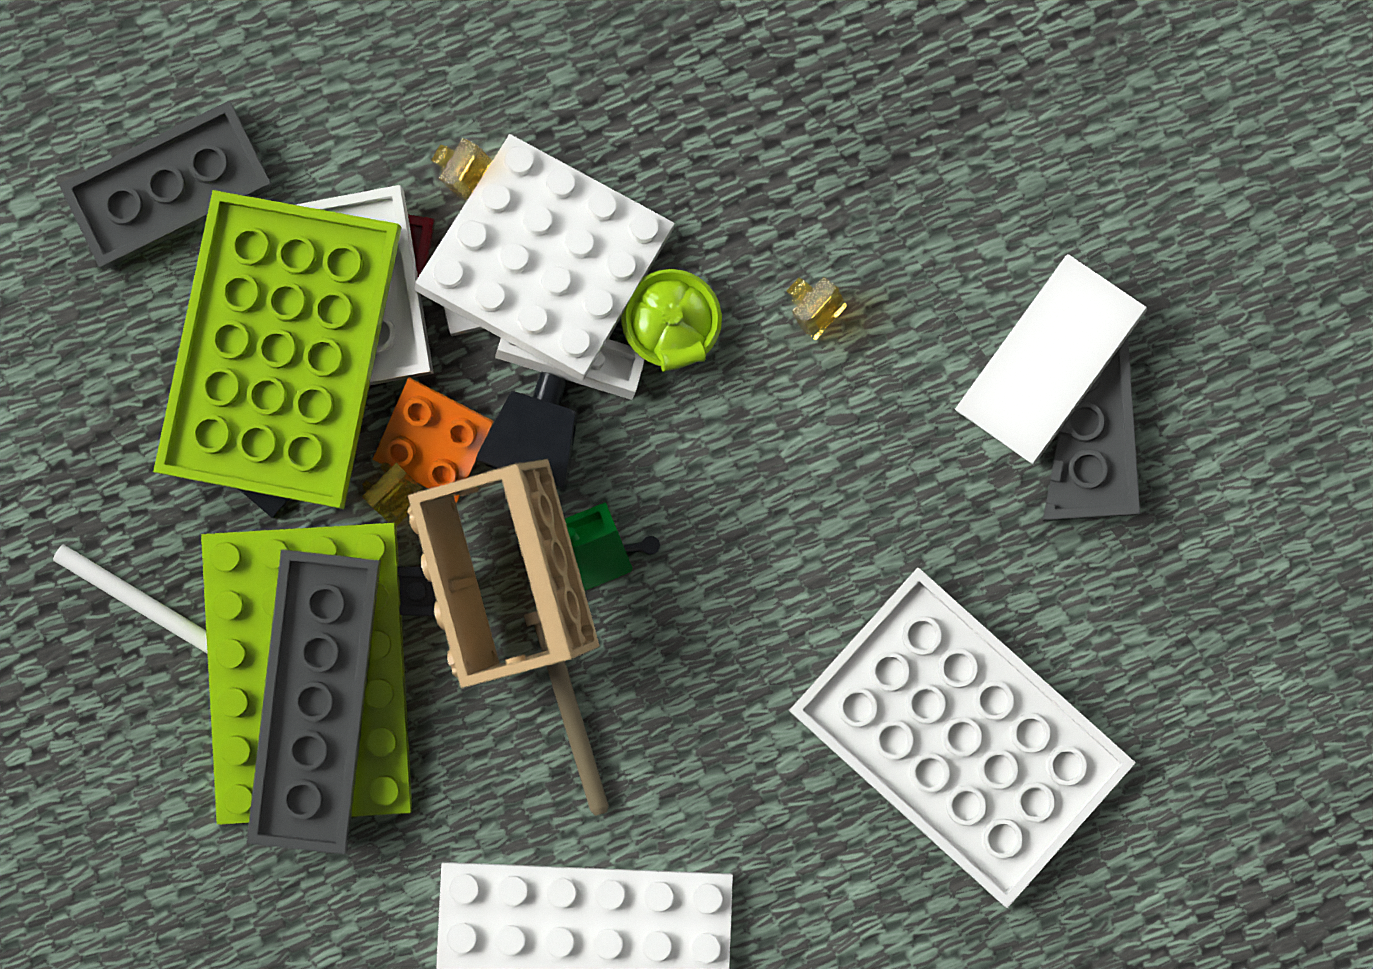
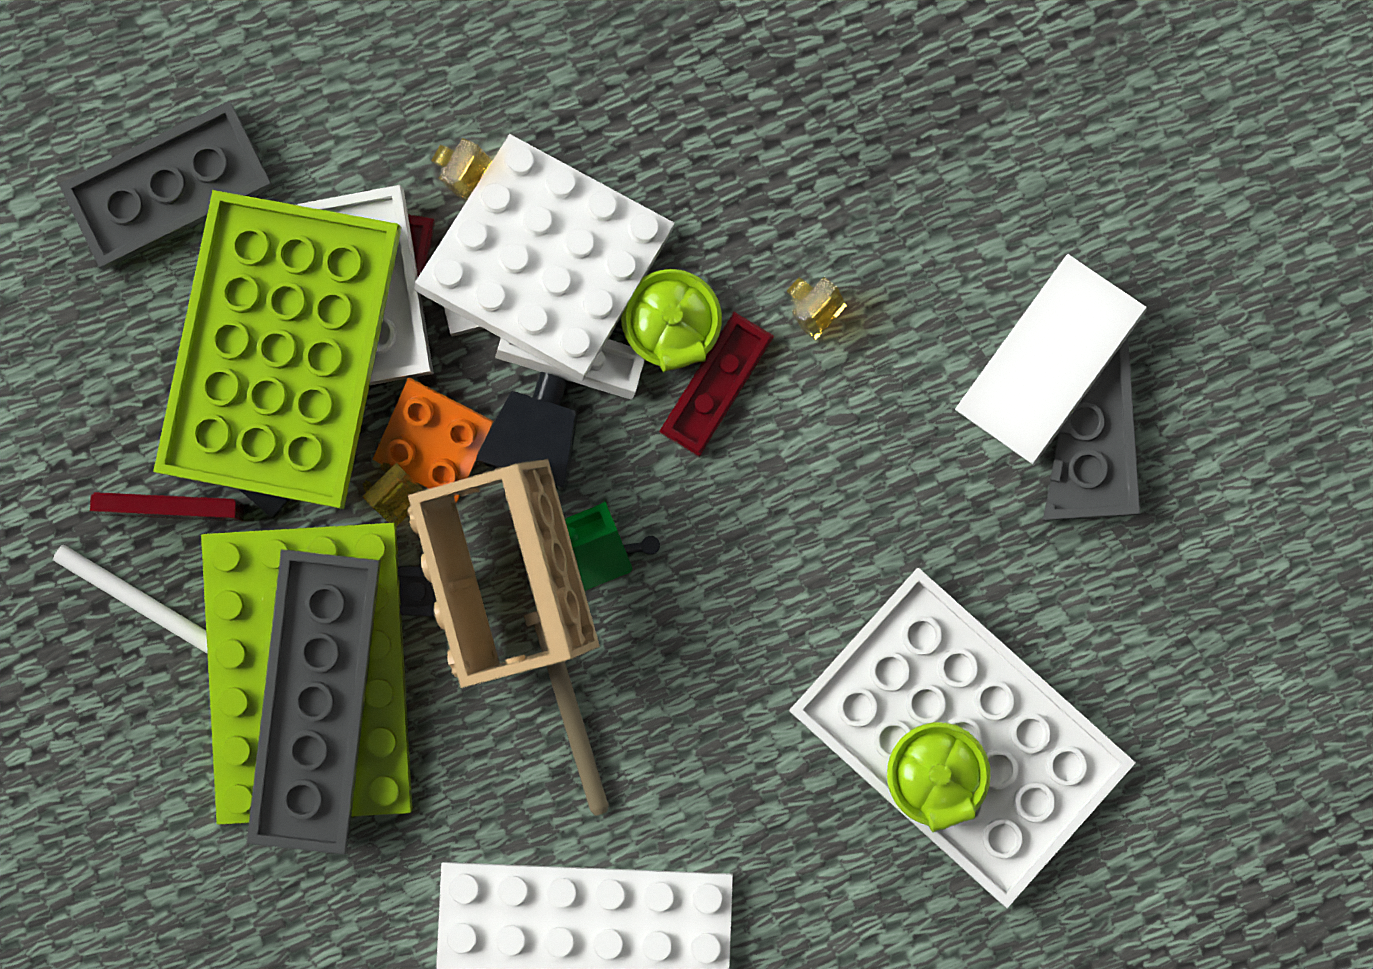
(166, 506): none -> dark red tile
(716, 384): none -> dark red tile
(938, 775): none -> lime piece

